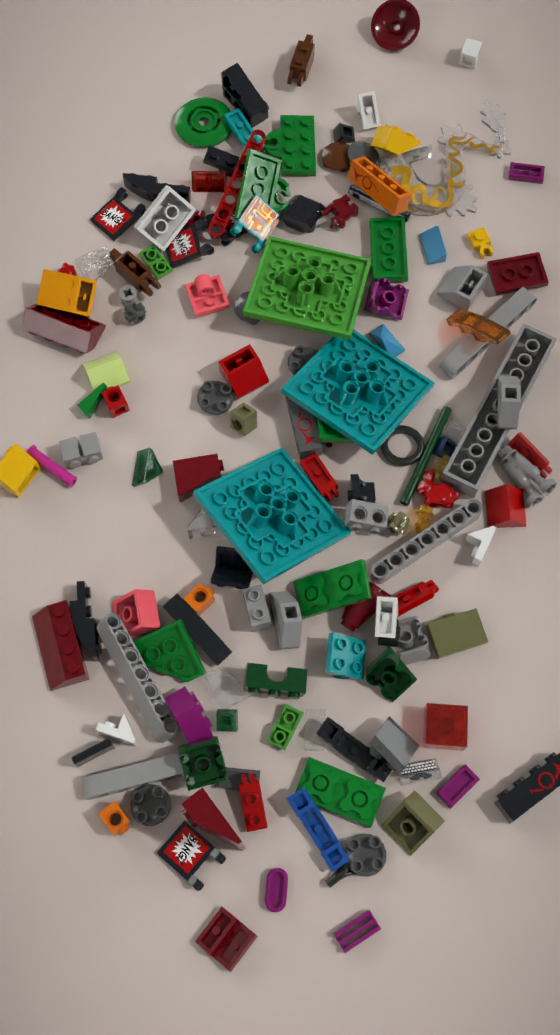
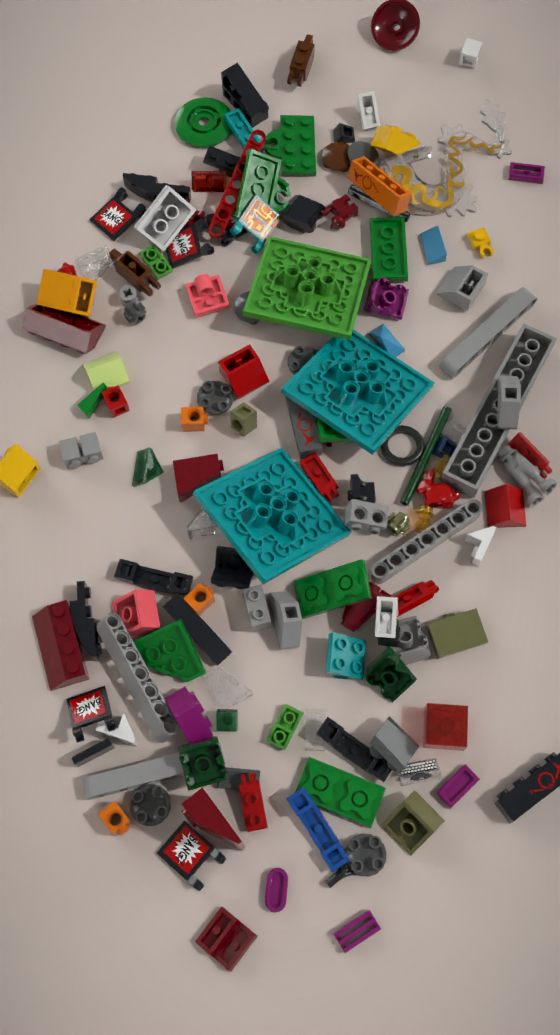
(52, 466): dark pink pin -> none
(90, 709): none -> flag
(152, 578): none -> black slope
(188, 413): none -> orange brick
(257, 681): dark green arch -> none
(478, 326): clear orange slope -> none
(517, 272): dark red plate -> none

